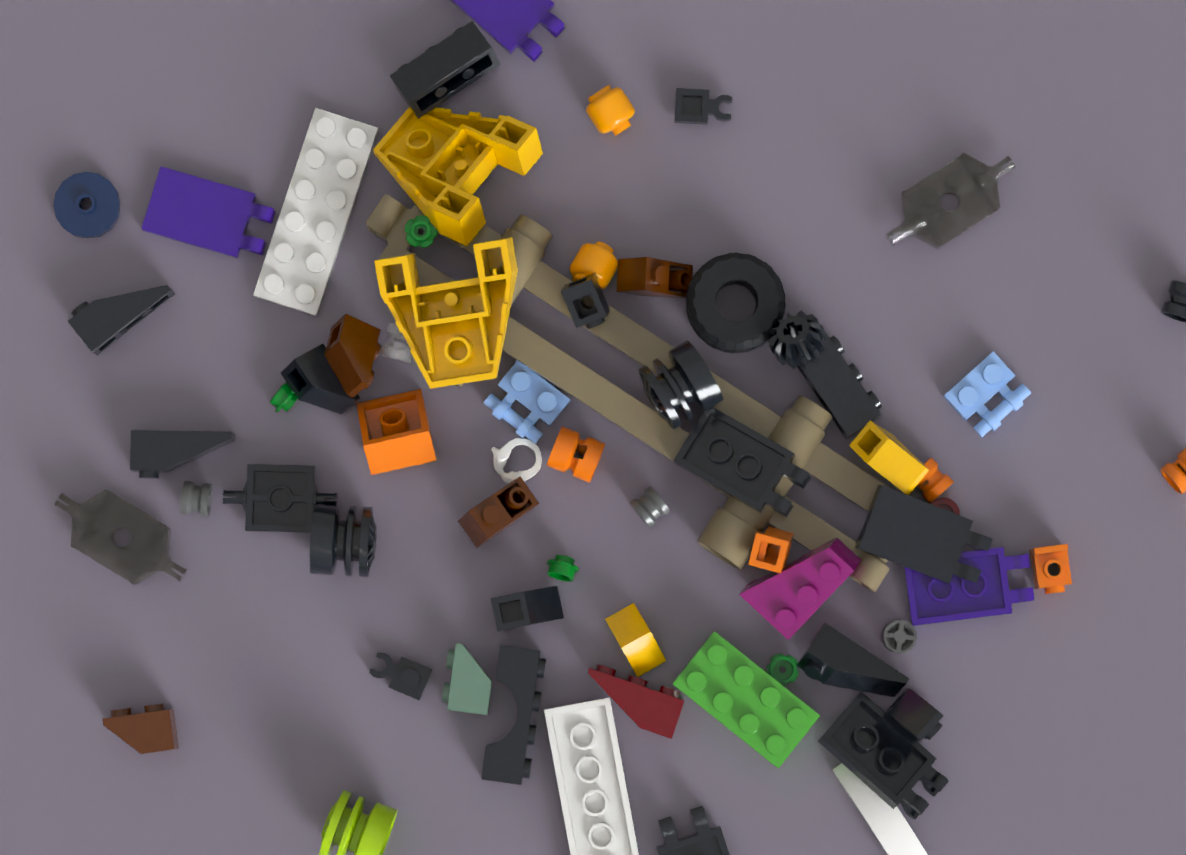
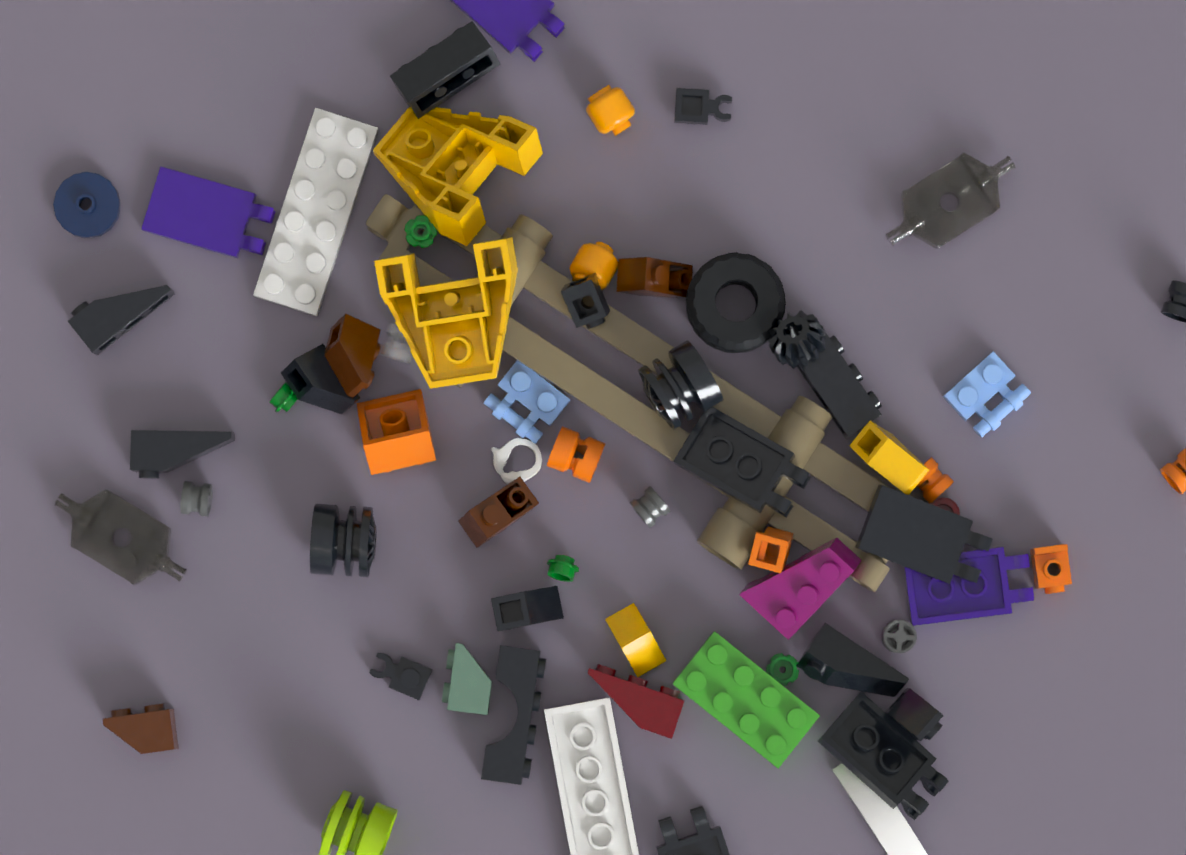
(279, 498): black plate -> none

